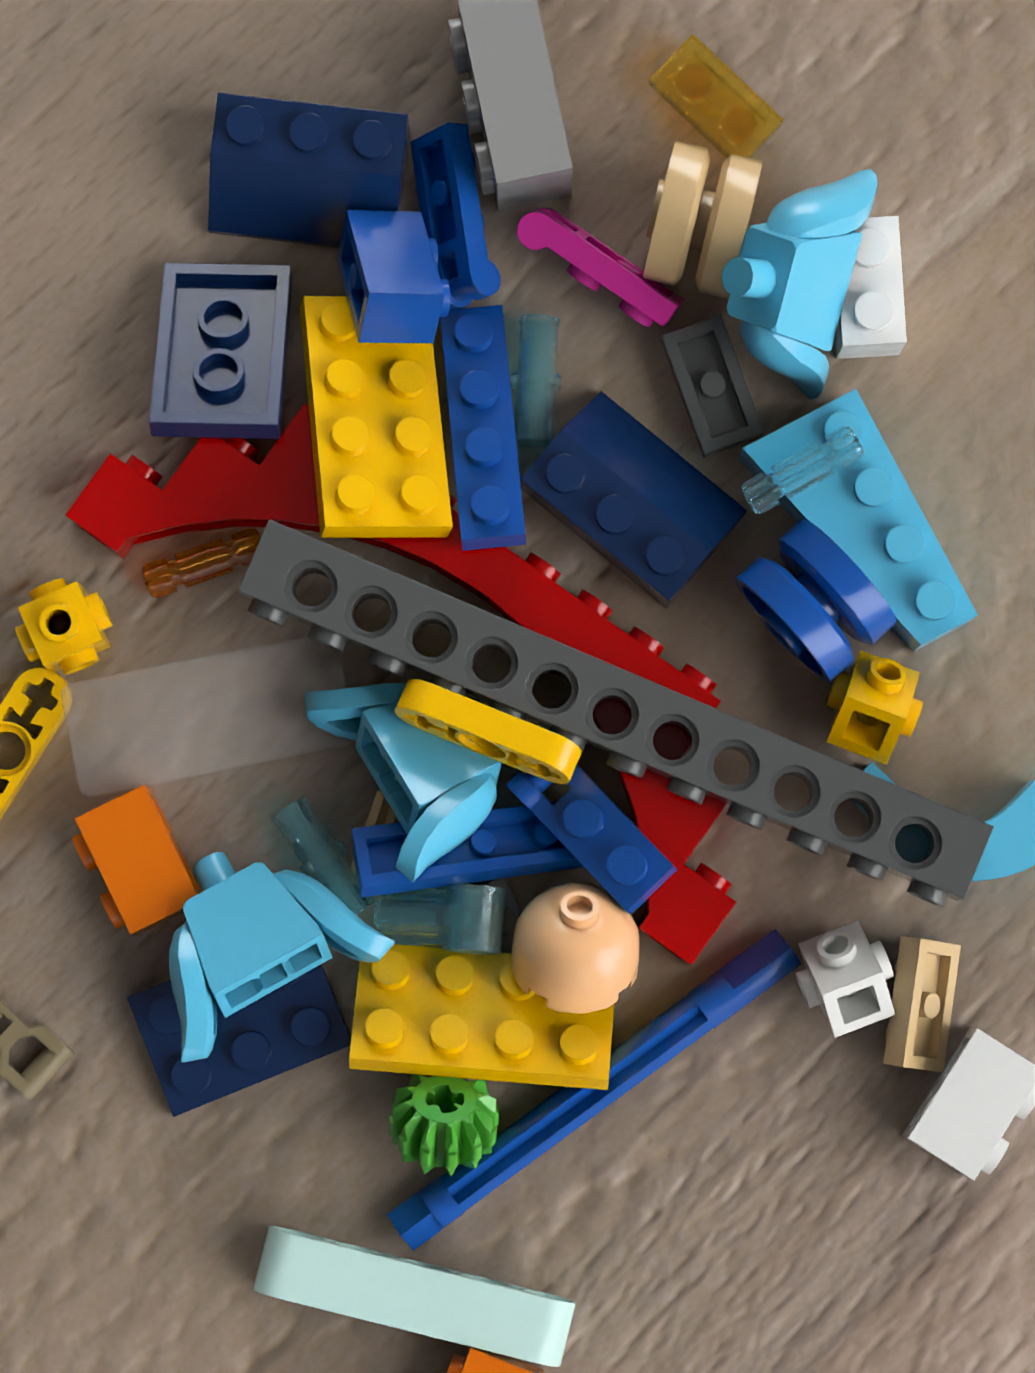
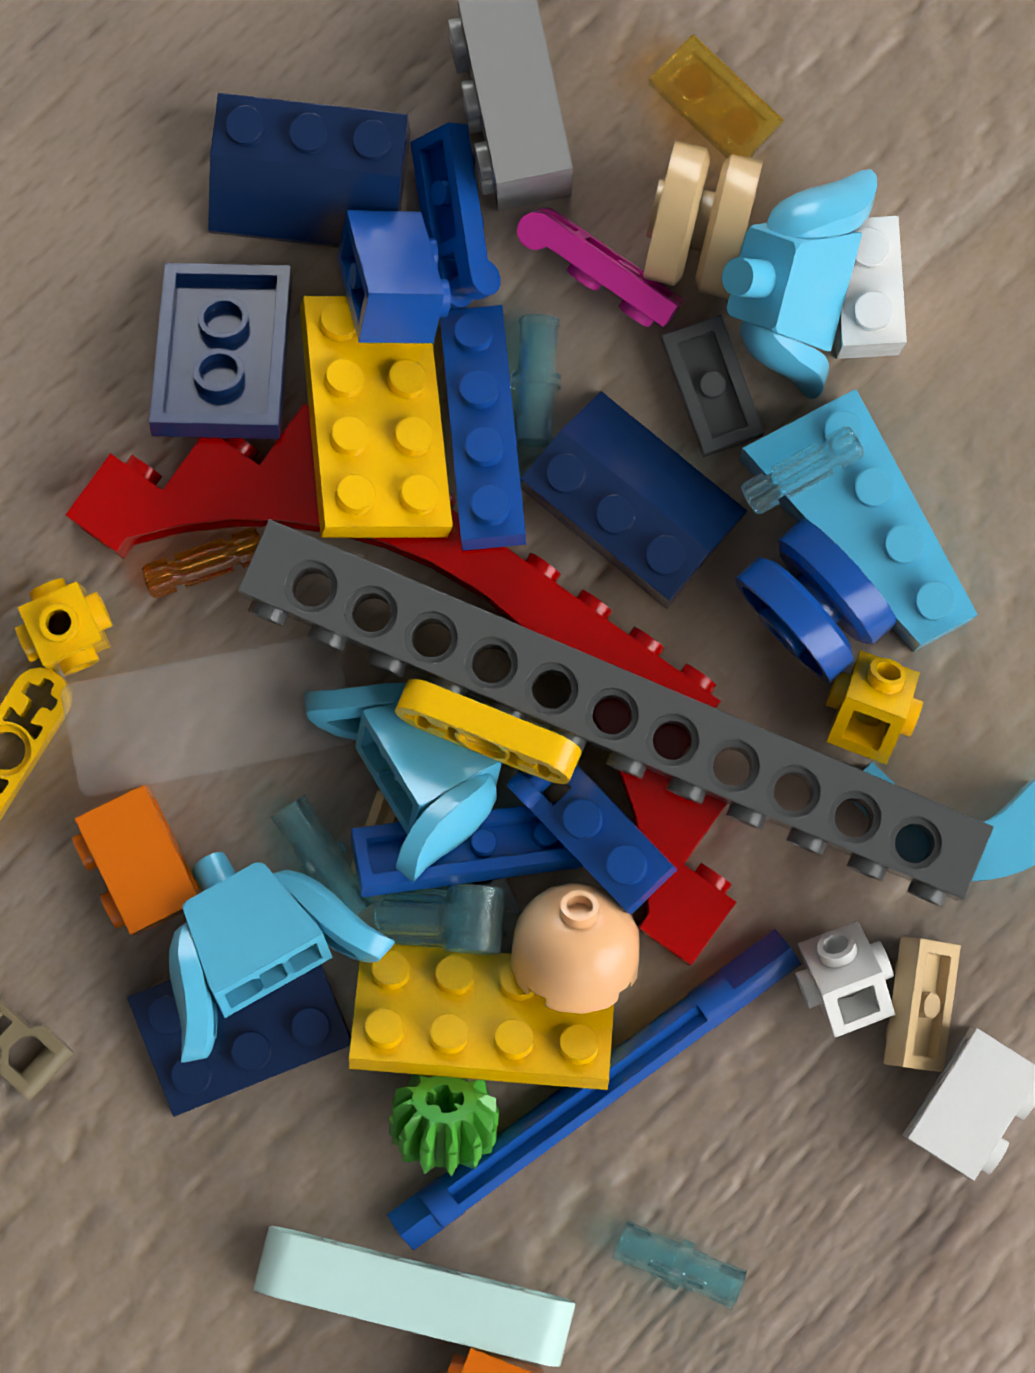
(679, 1264): none -> clear light blue pin

